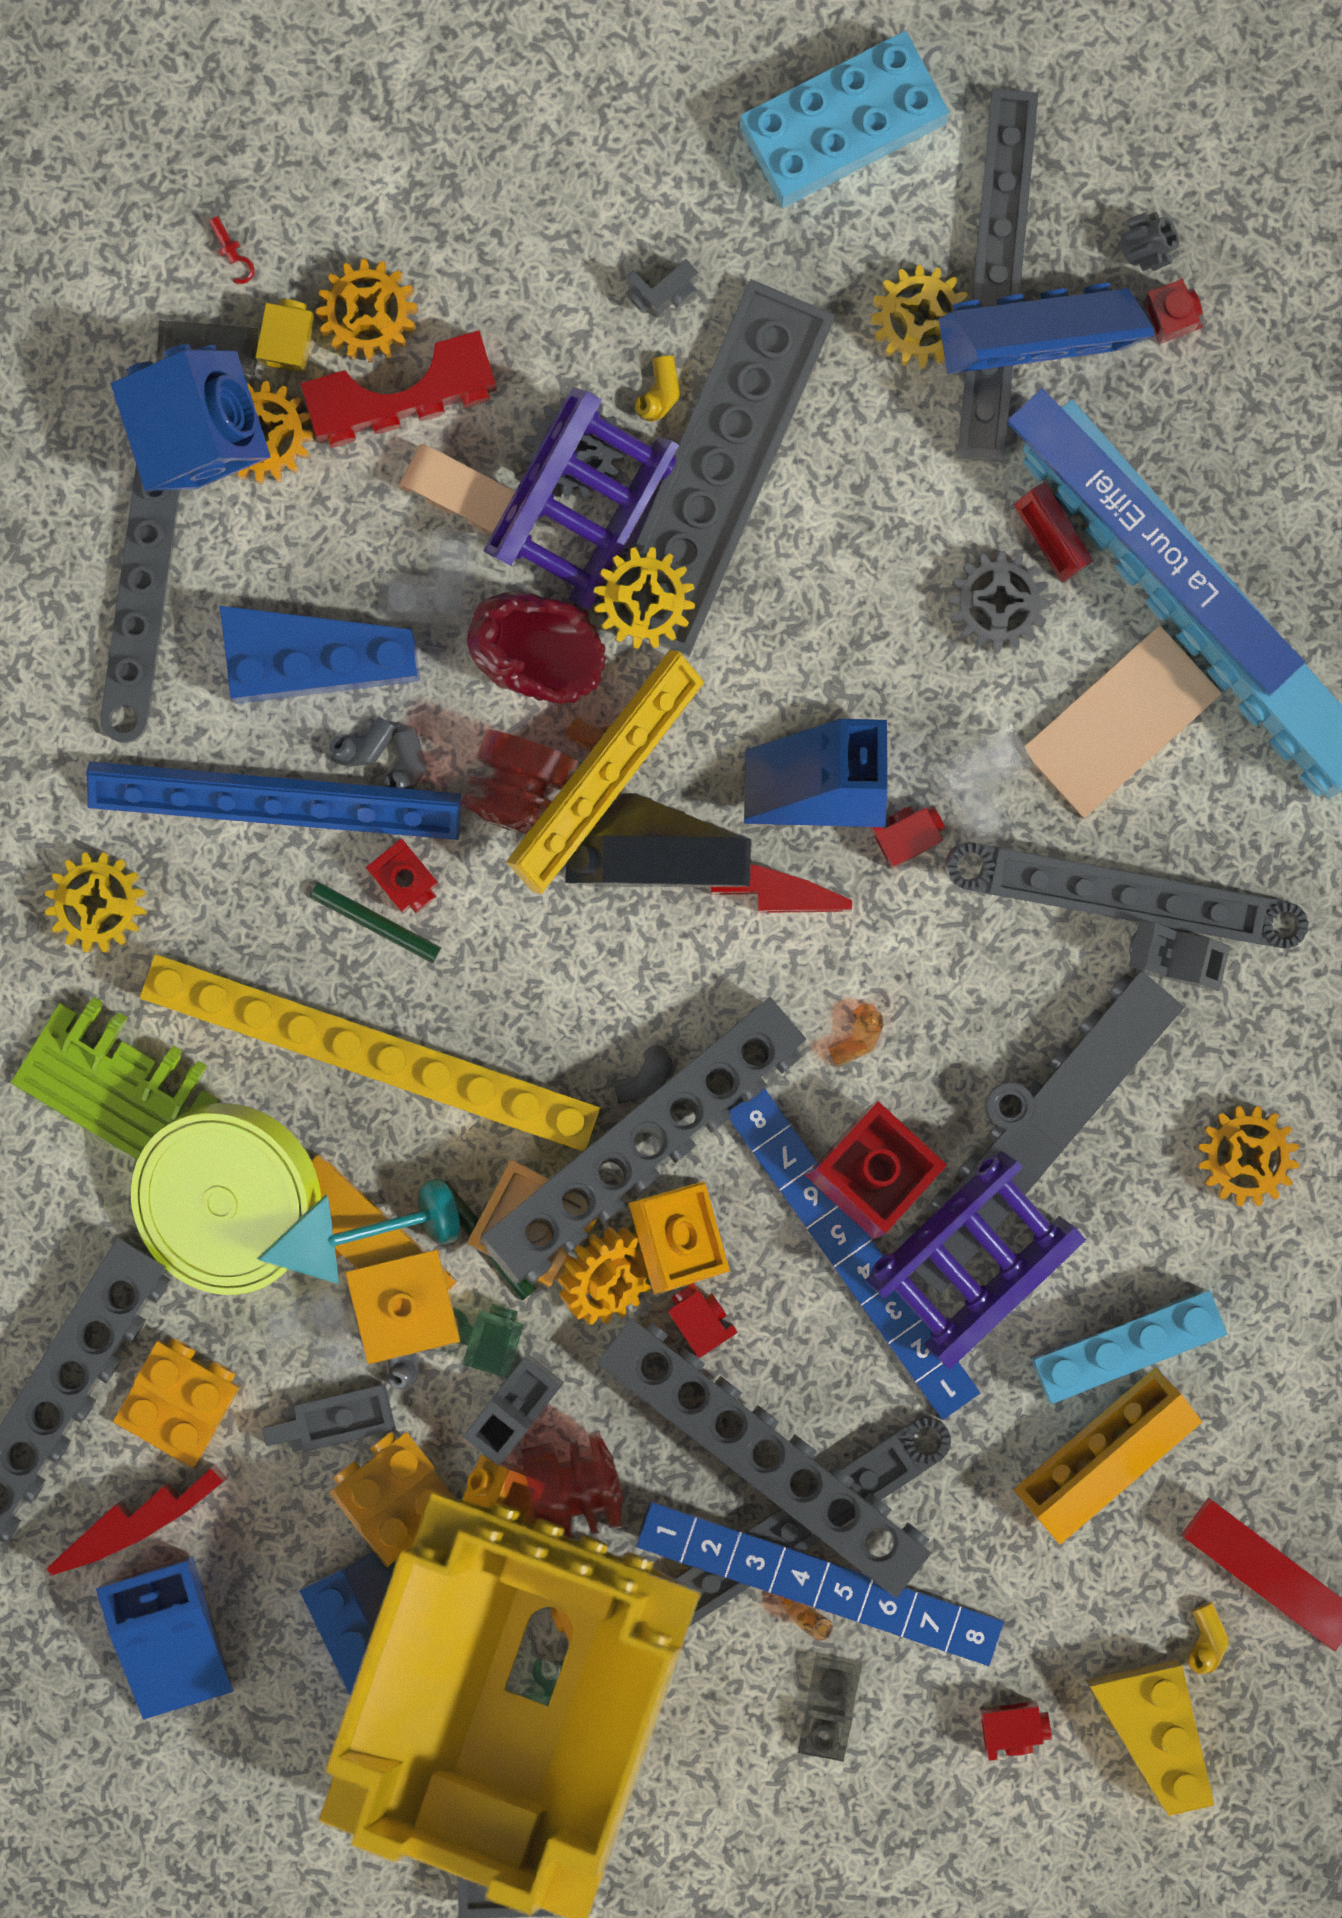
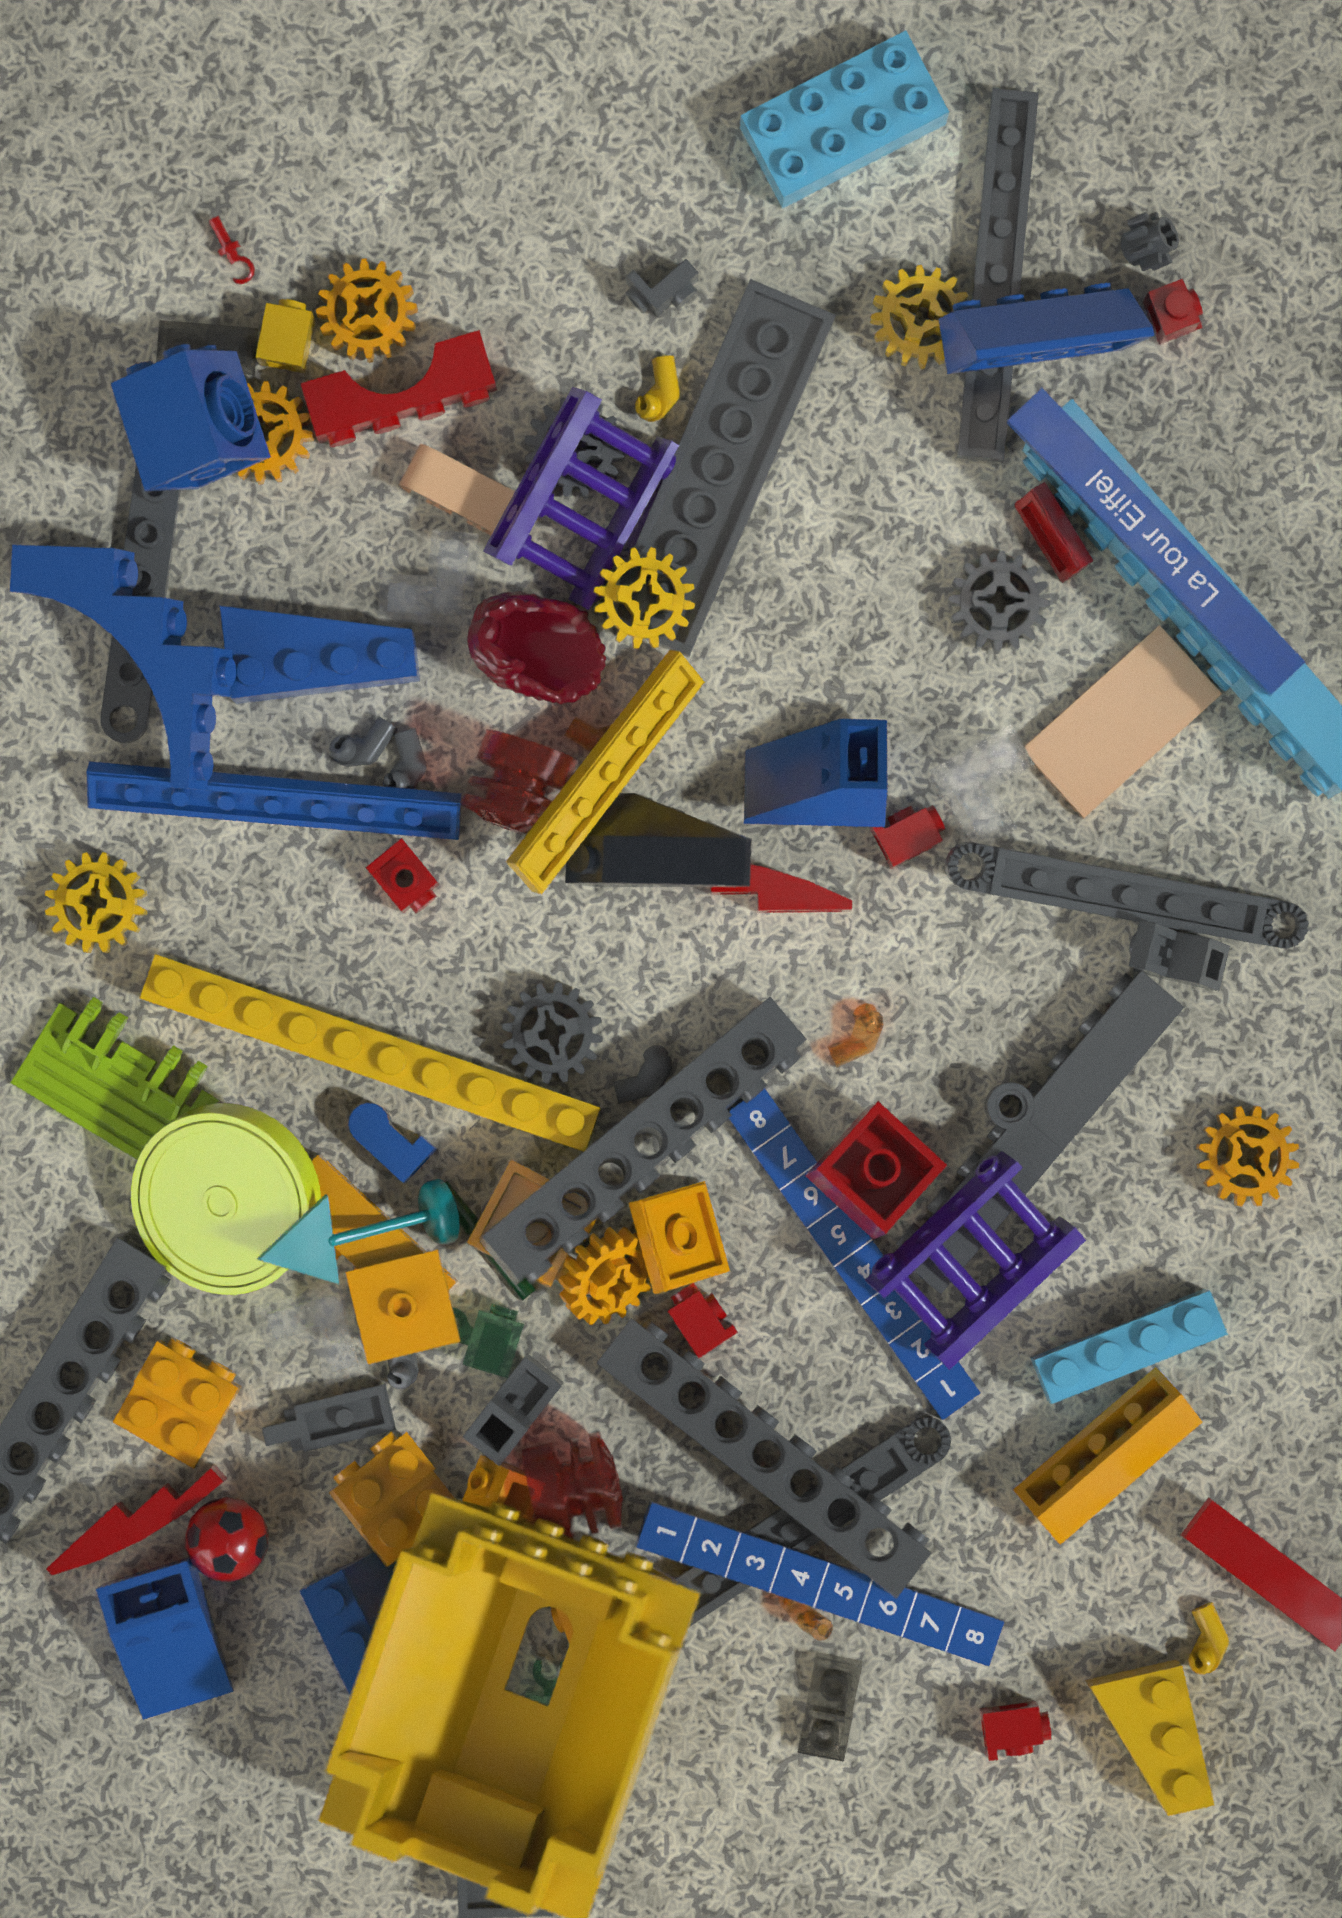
(150, 629): none -> blue arch
(227, 1539): none -> red piece
(374, 1130): none -> blue leg
(375, 922): dark green bar -> none
(531, 1038): none -> dark grey gear

